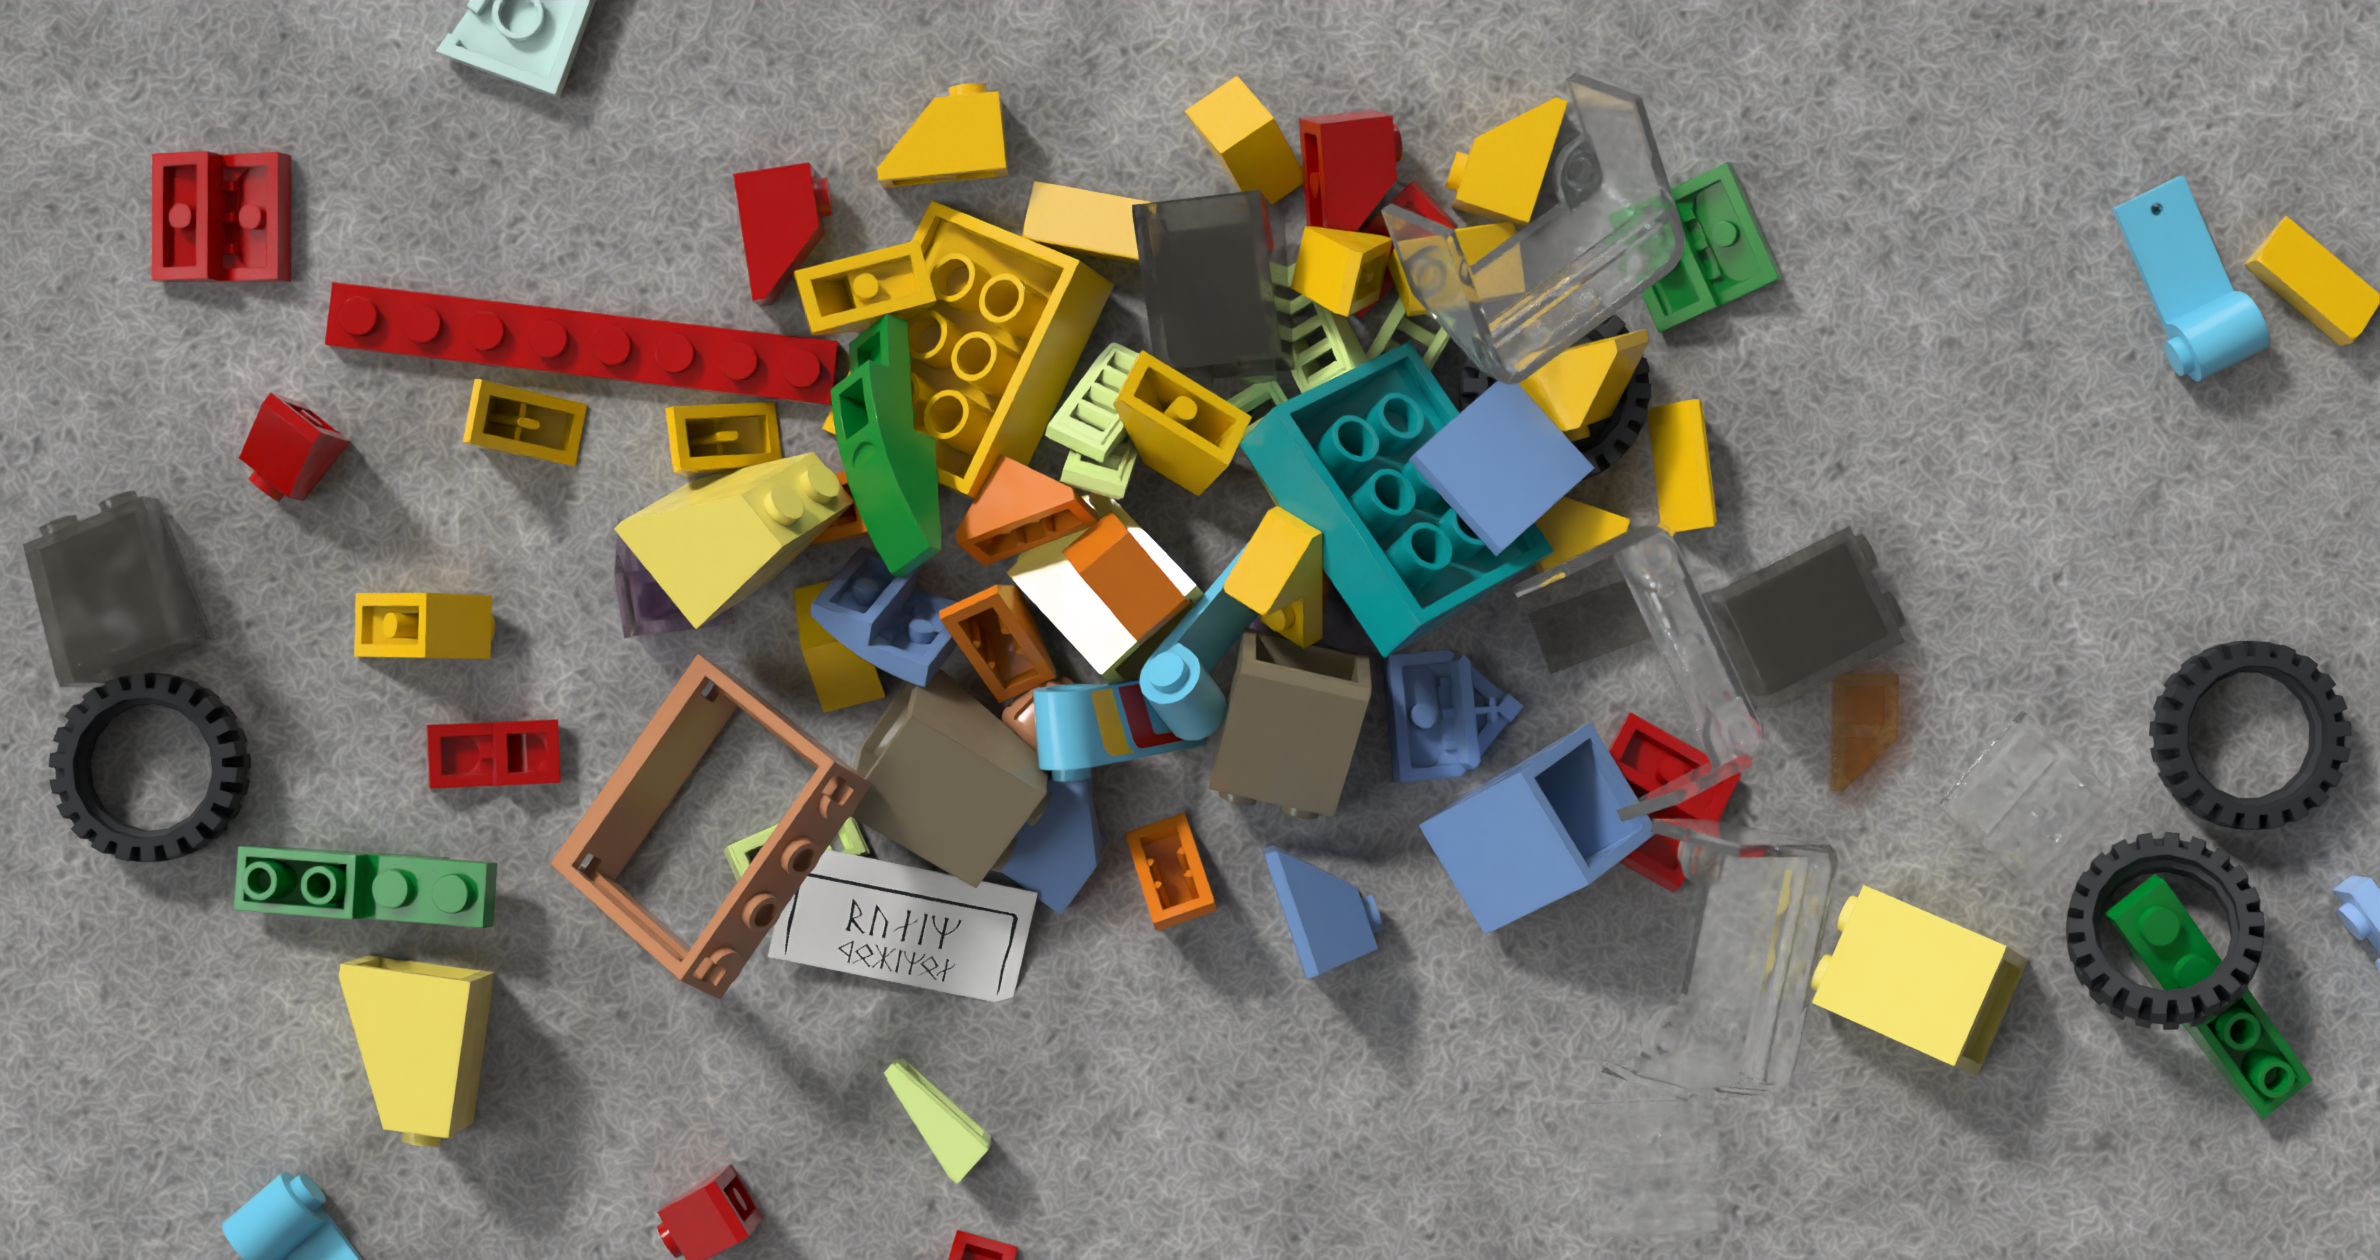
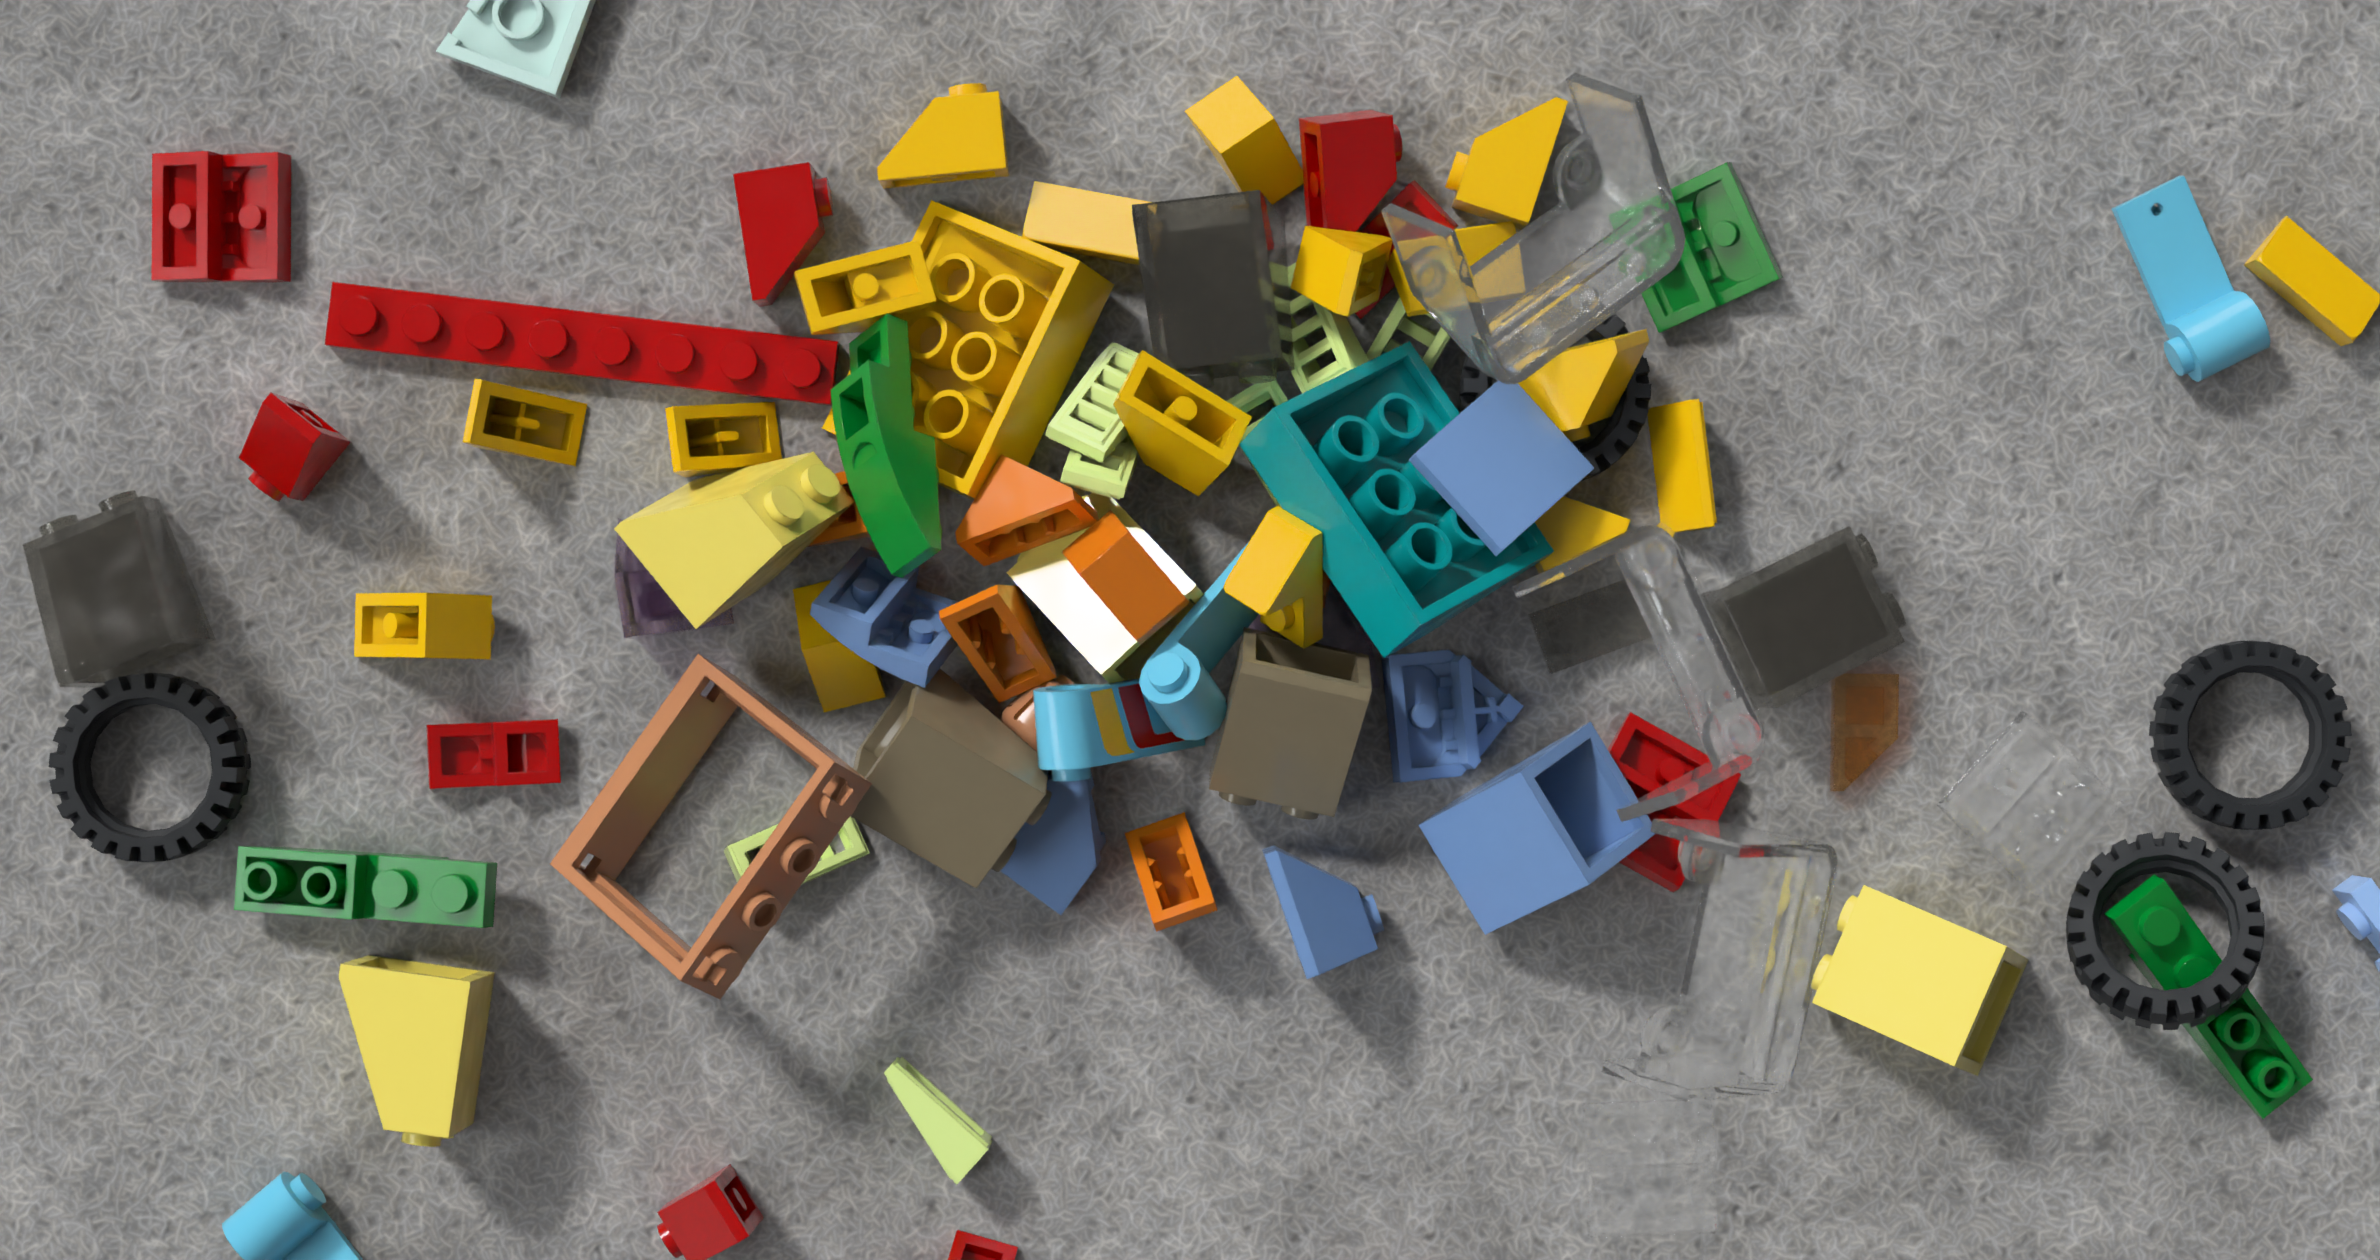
(907, 926): white sticker -> none

